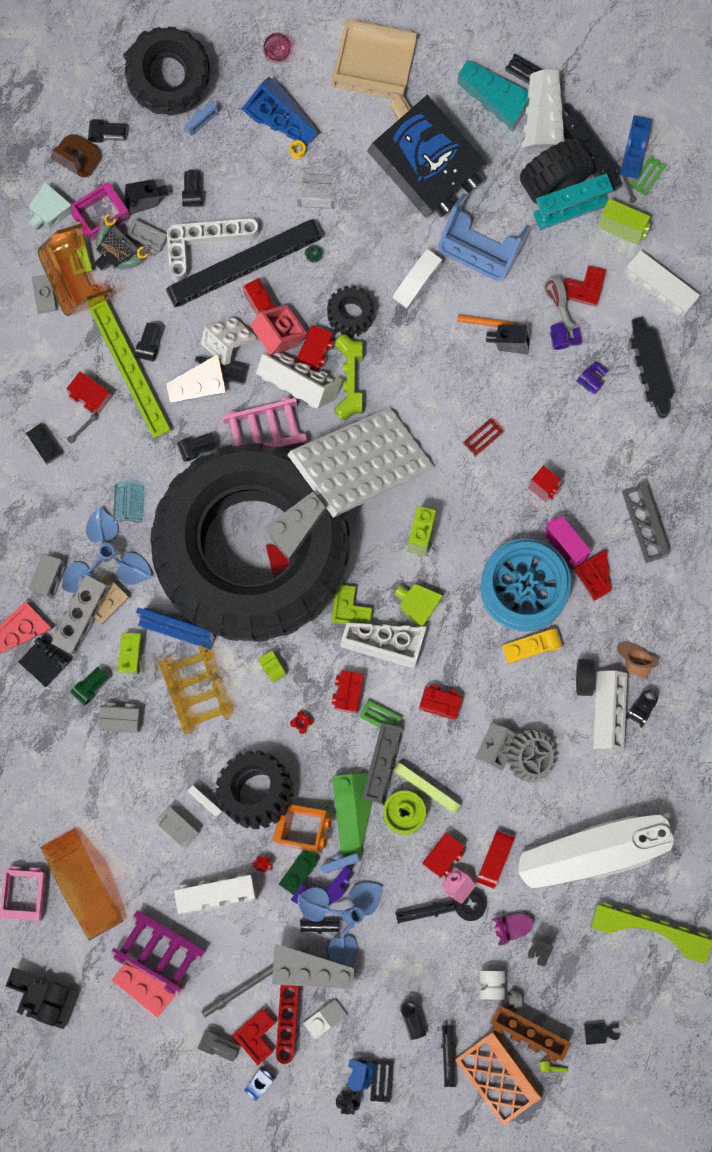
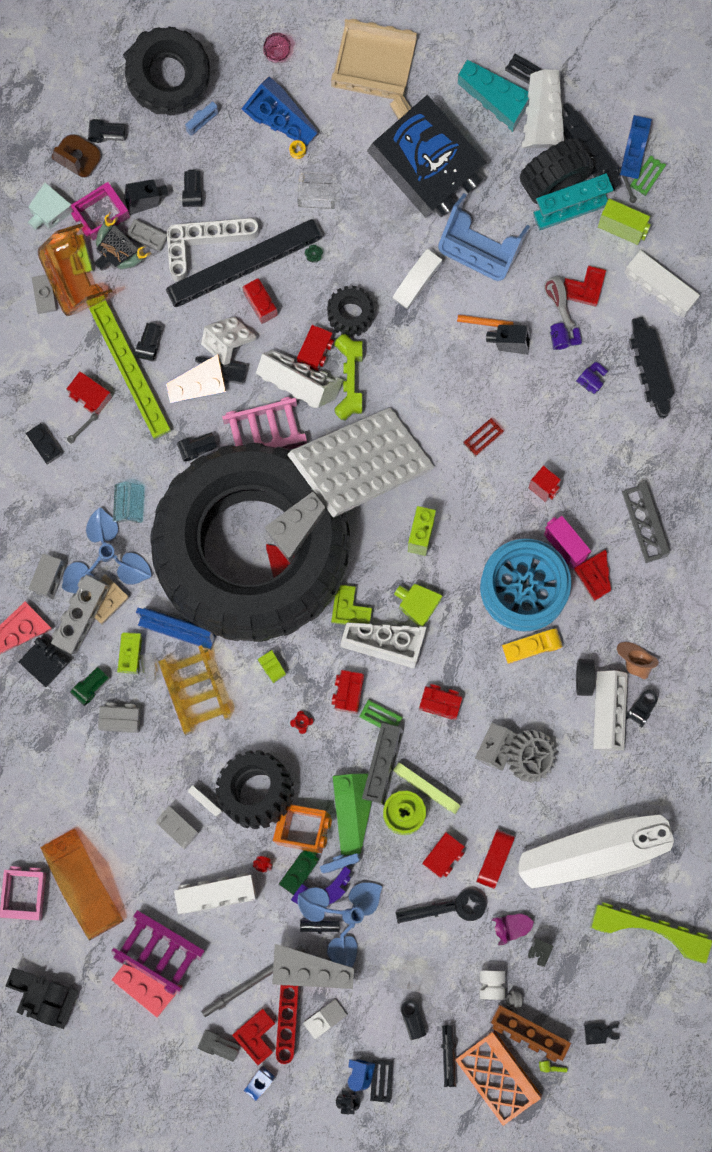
(278, 329): coral brick -> none
(458, 885): bright pink brick -> none

